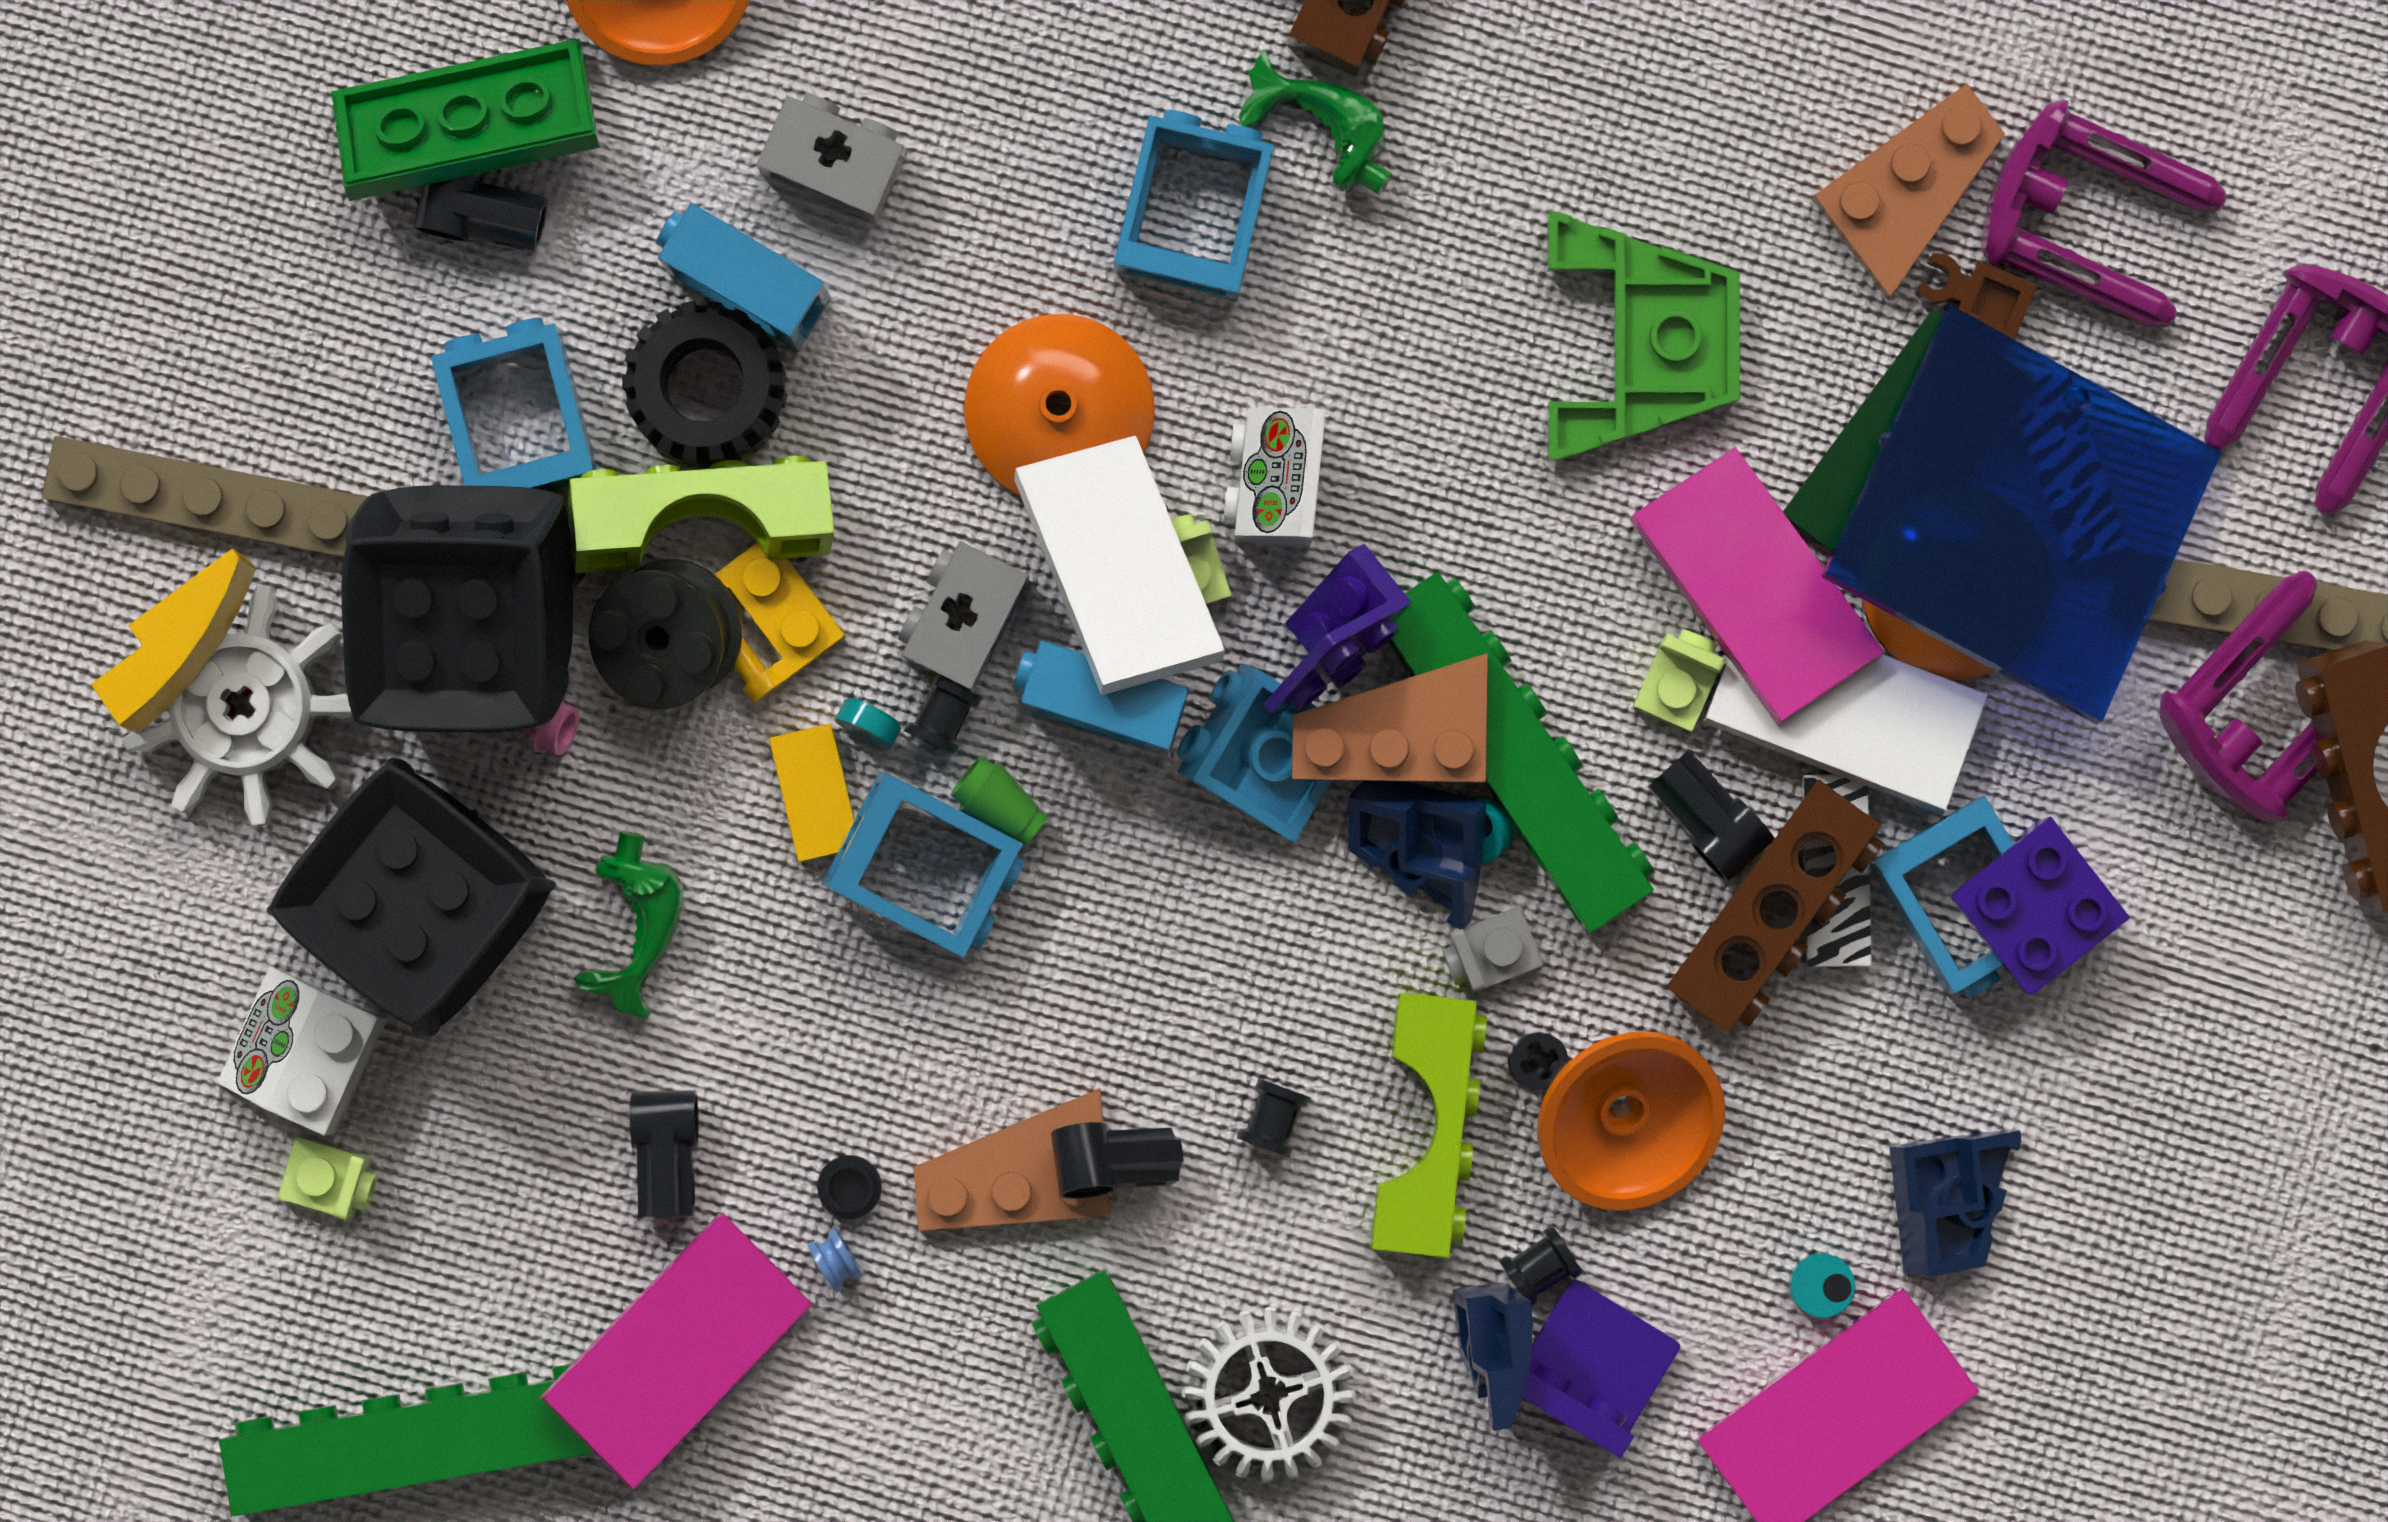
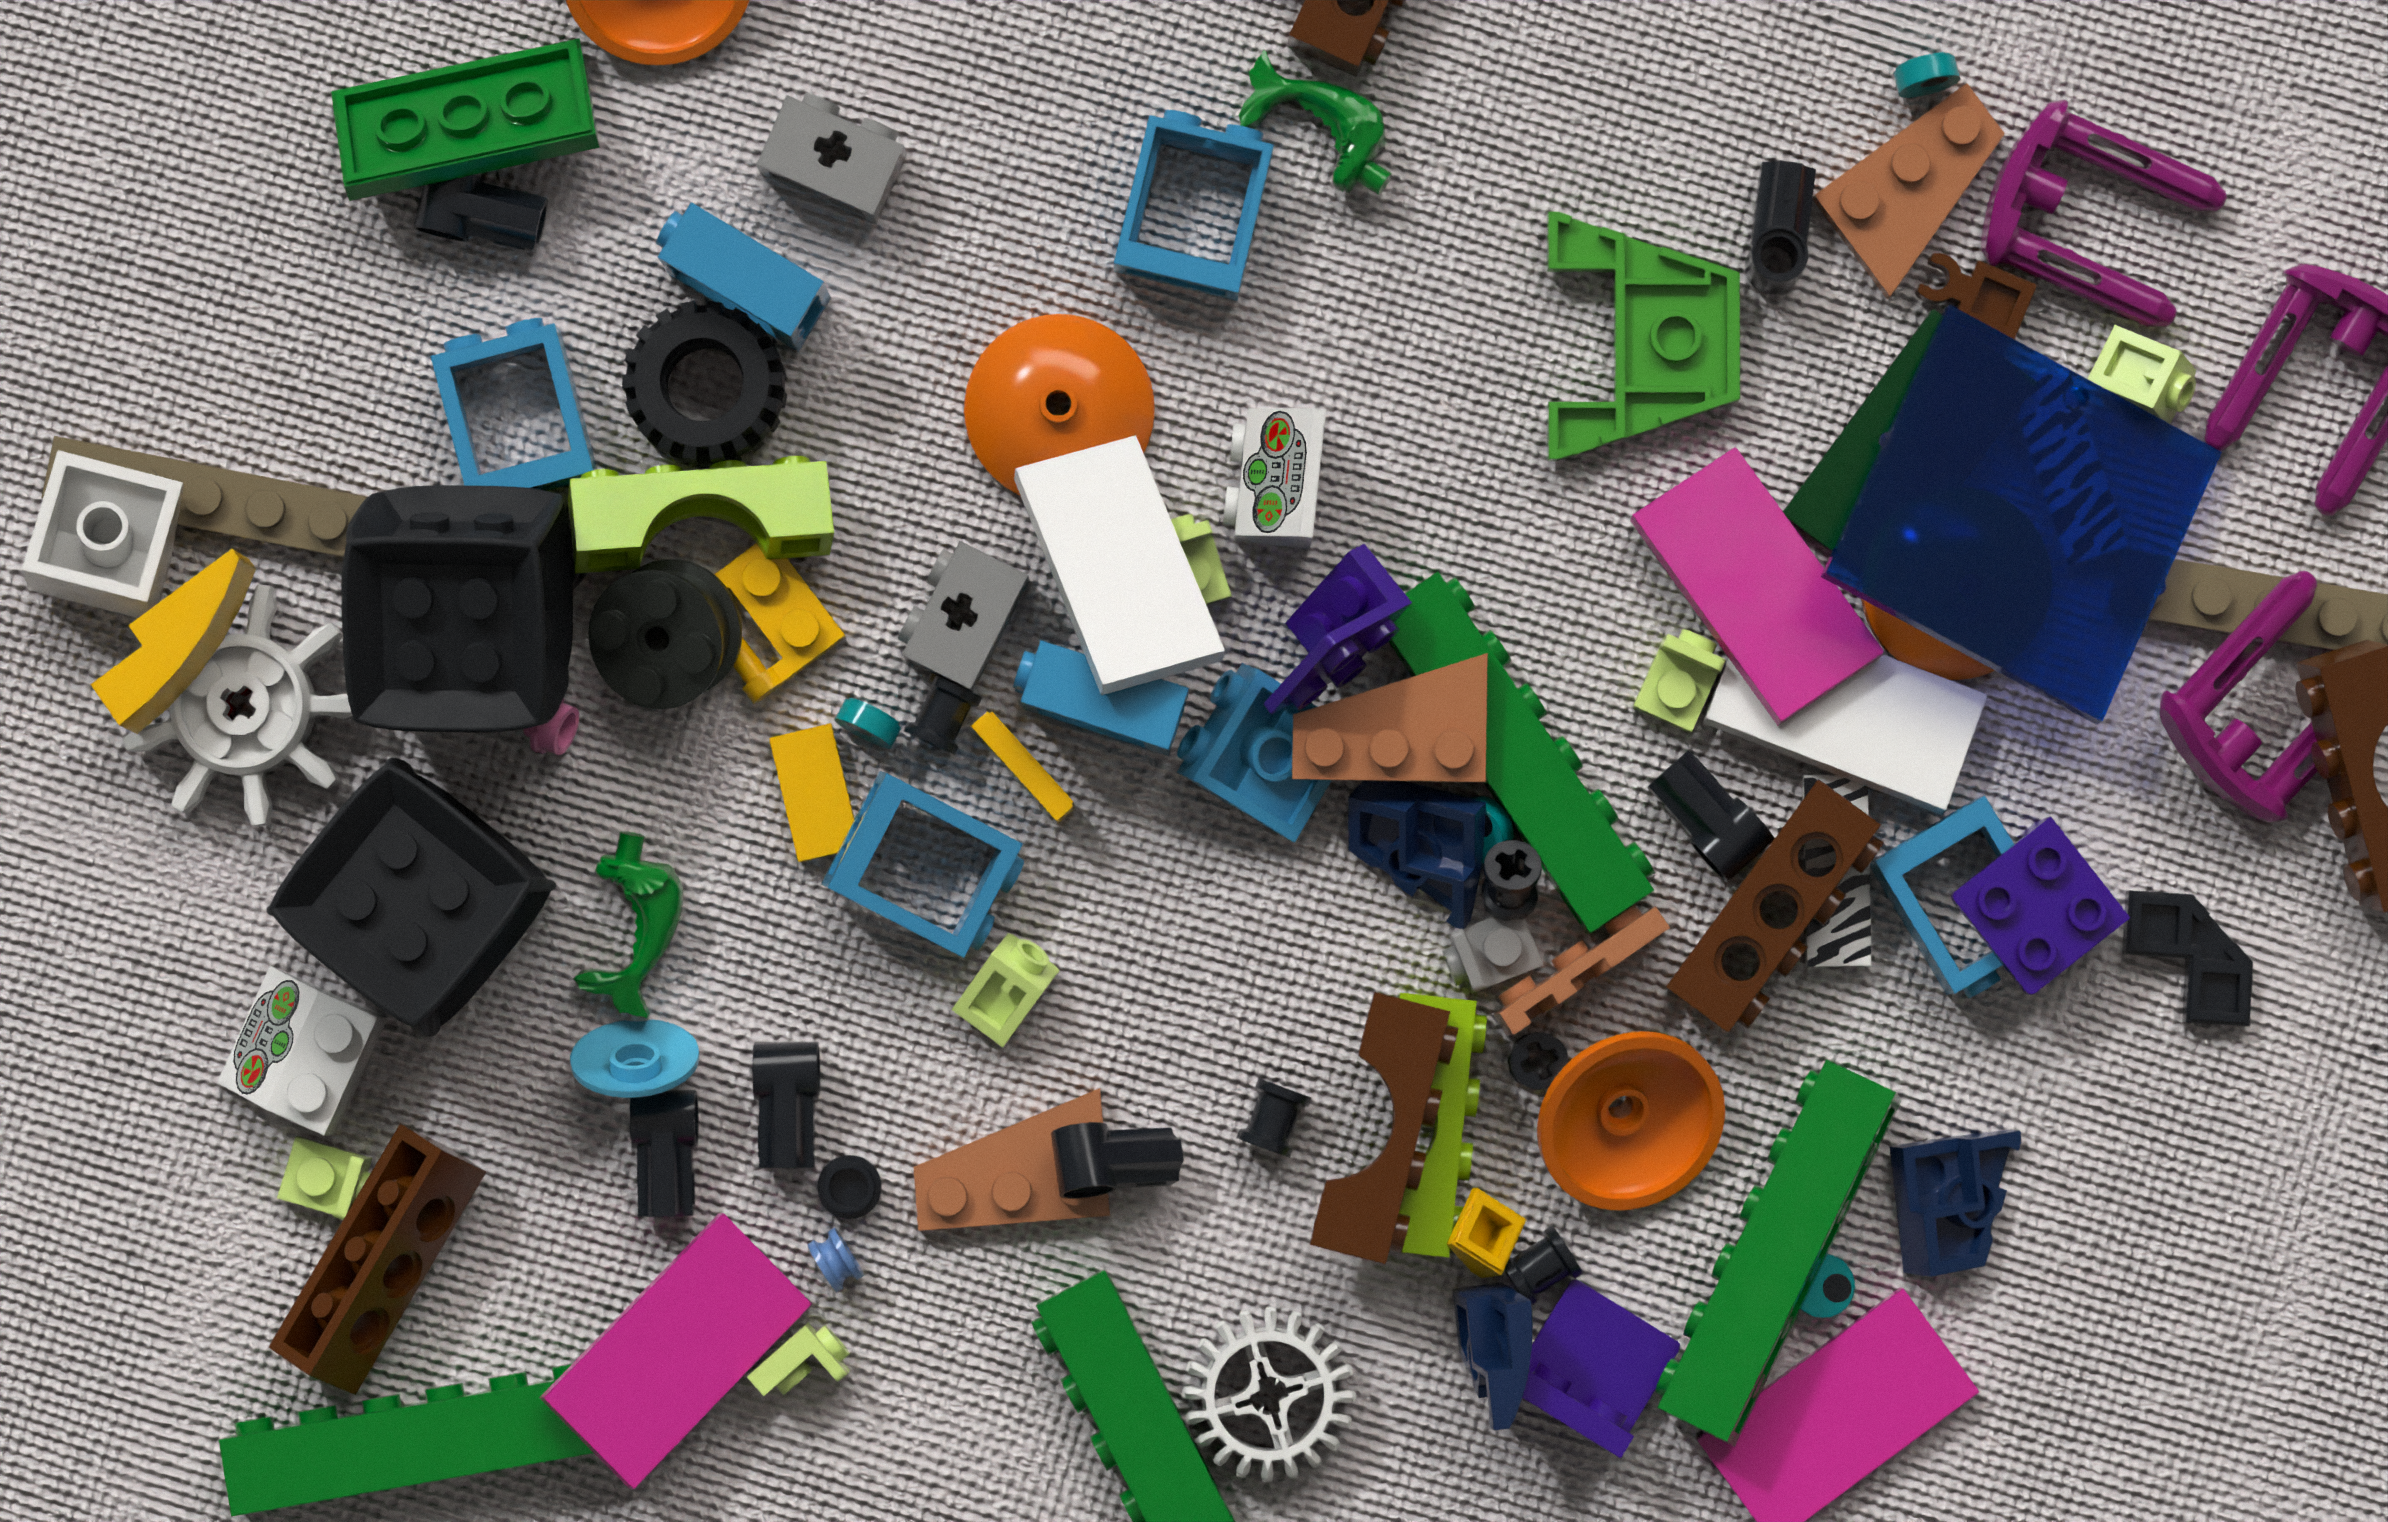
(103, 535): none -> white slope
(377, 1259): none -> reddish brown brick
(634, 1058): none -> medium azure dish
(786, 1086): none -> black piece
(788, 1364): none -> yellowish green bracket
(998, 801): bright green cone -> none
(1006, 988): none -> yellowish green bracket
(1023, 766): none -> yellow tile
(1362, 1210): none -> reddish brown arch
(1485, 1234): none -> yellow slope
(1504, 875): none -> black bush
(1577, 966): none -> nougat wing
(1778, 1252): none -> green brick
(1780, 222): none -> black piece
(1926, 75): none -> teal tile
(2145, 373): none -> yellowish green bracket
(2215, 967): none -> black tile

